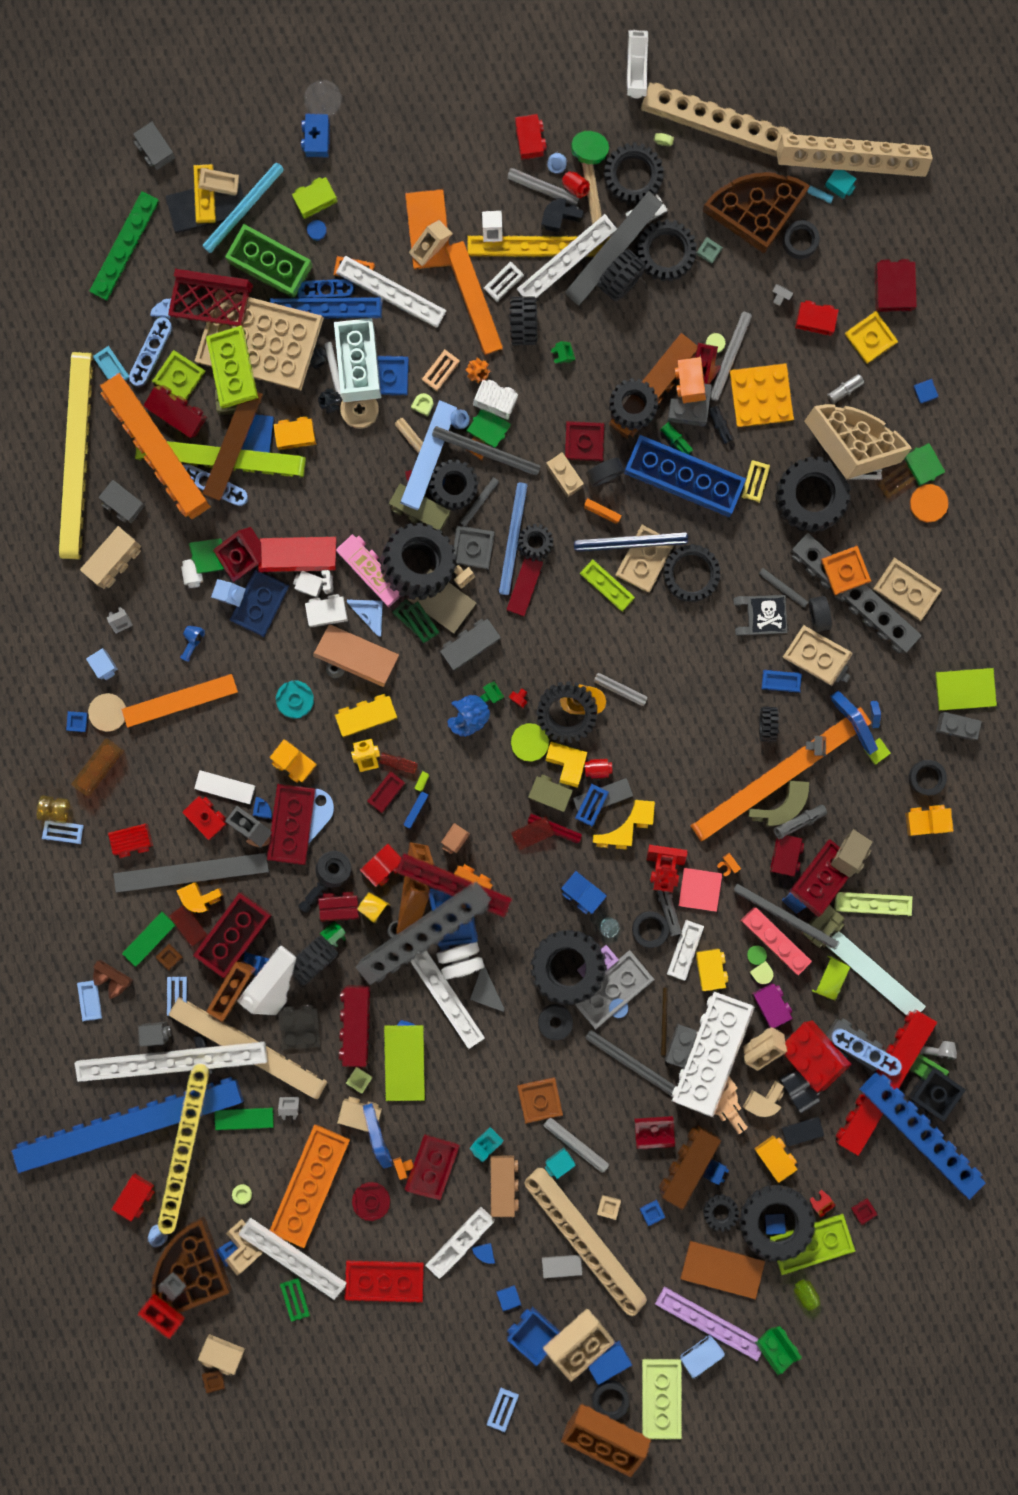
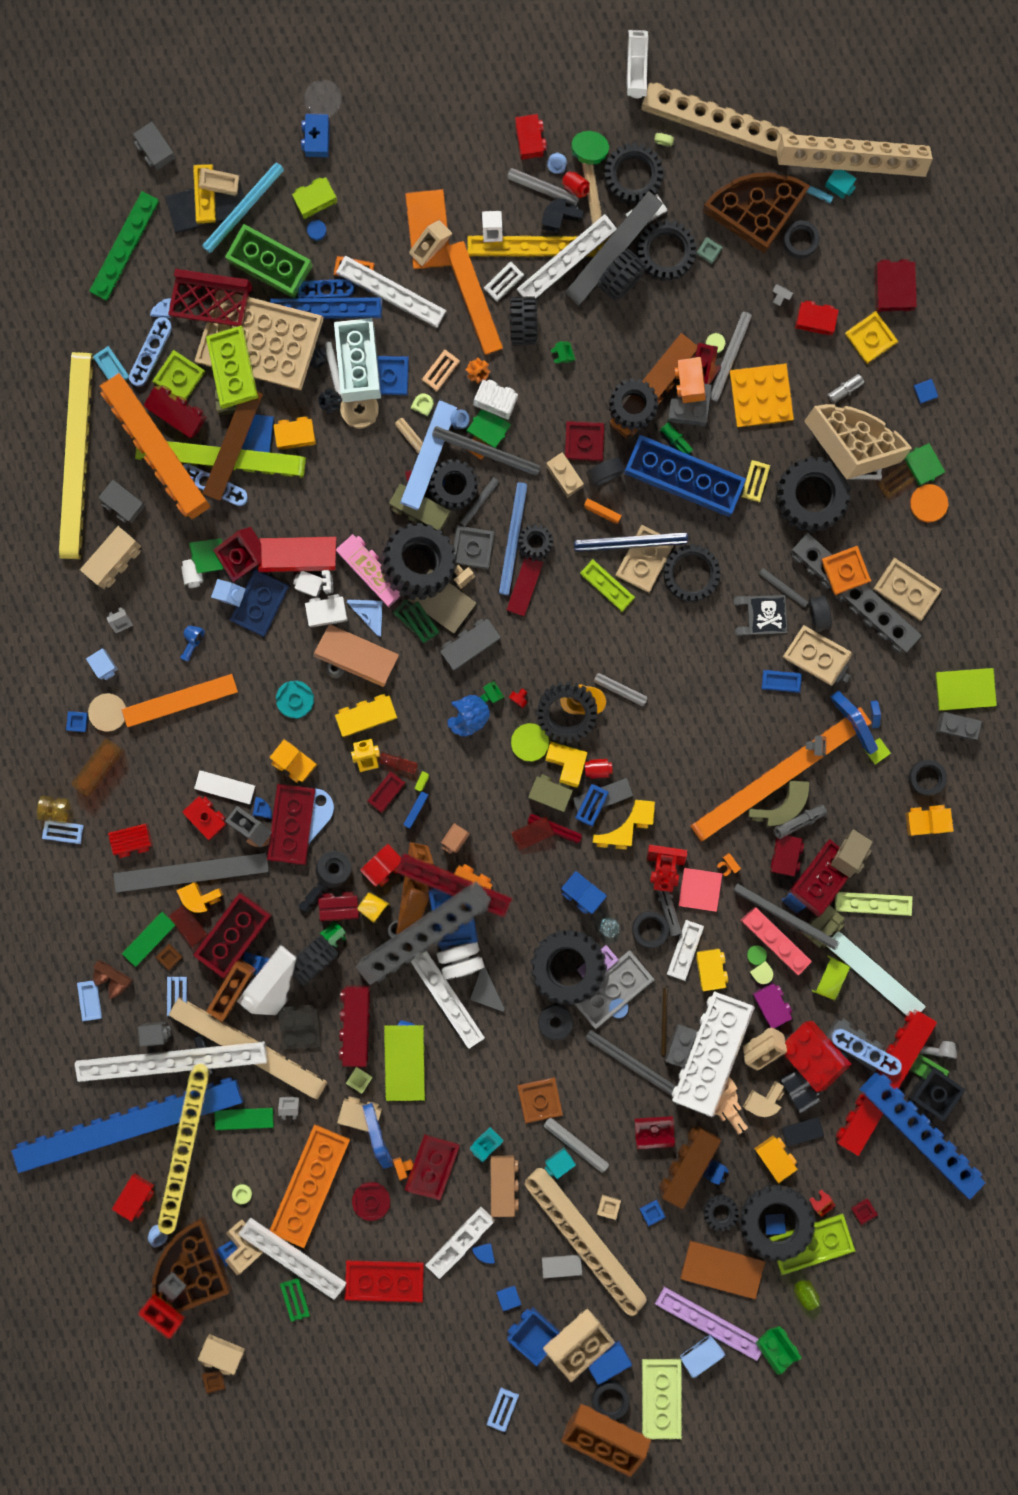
(721, 424): black pin -> none
(768, 724): black tyre -> none

